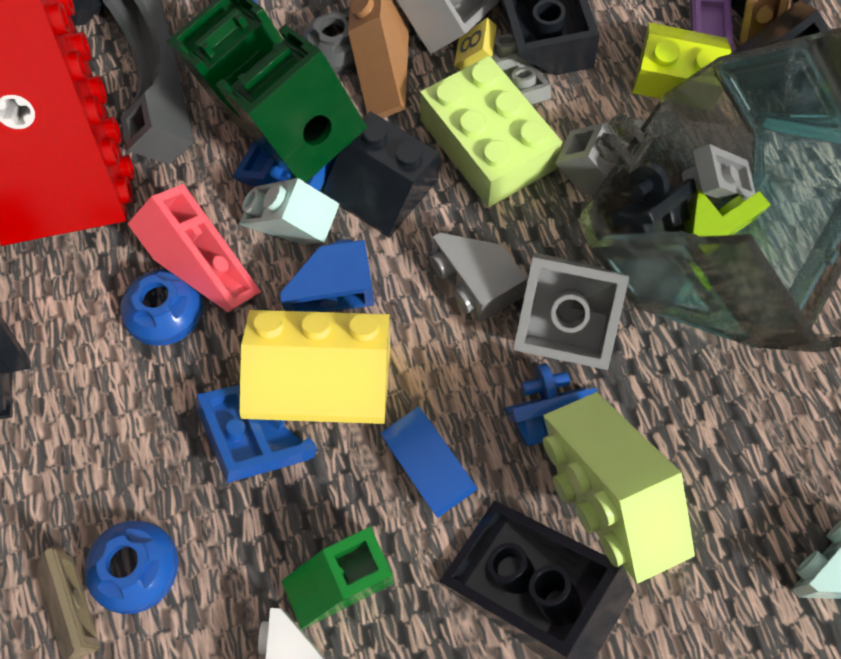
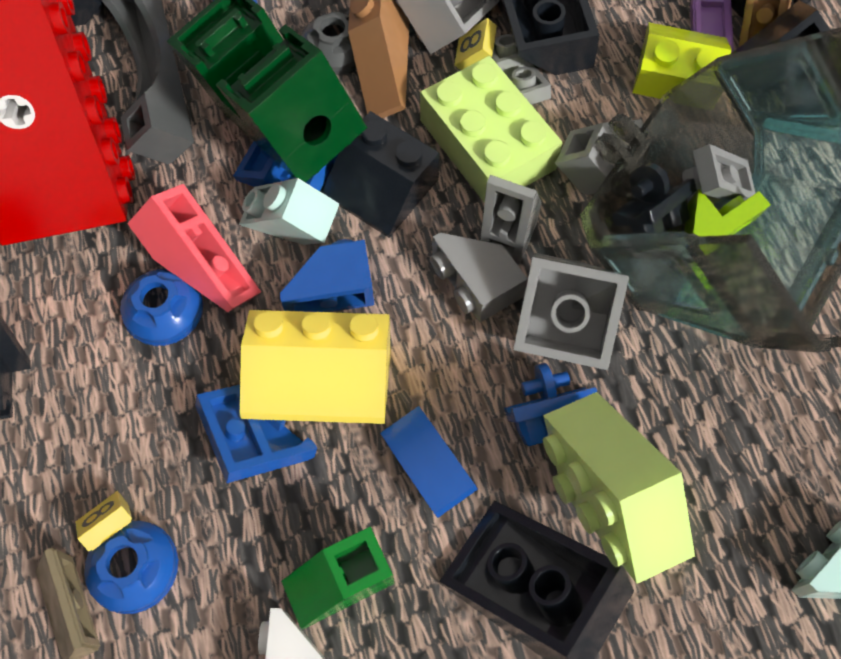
(103, 521): none -> light yellow tile
(510, 215): none -> light grey slope

